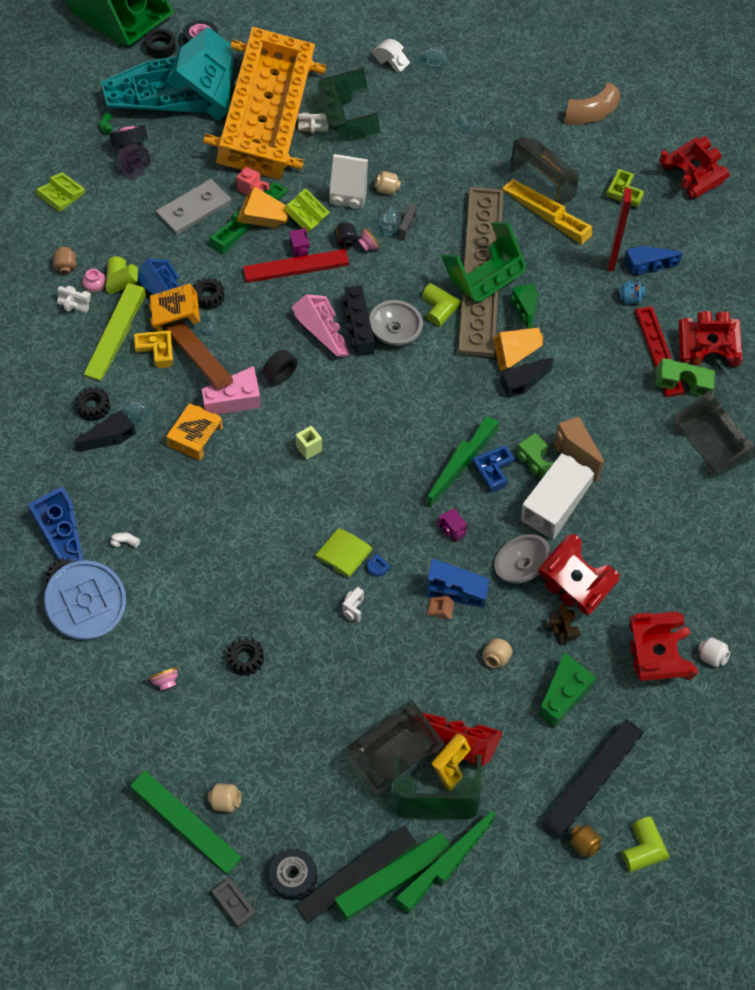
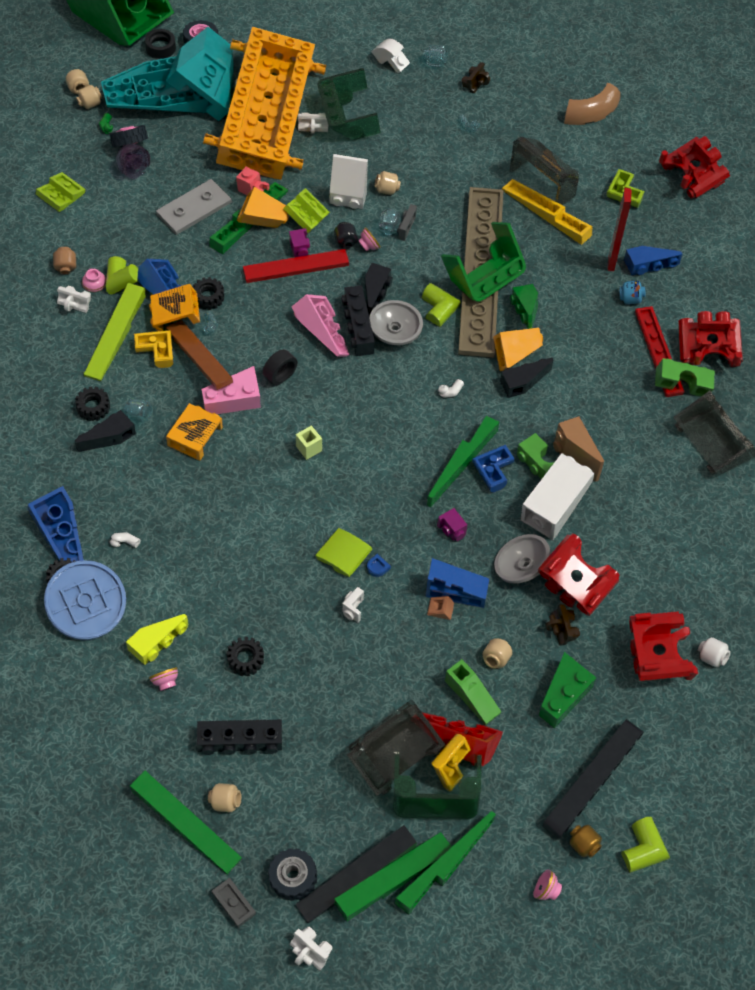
(76, 80): none -> tan head
(89, 97): none -> tan head
(153, 638): none -> neon yellow slope
(239, 736): none -> black brick
(308, 950): none -> white hips
(376, 282): none -> black slope
(446, 391): none -> white arm
(472, 691): none -> bright green slope
(476, 78): none -> dark brown hips
(550, 886): none -> bright pink piece

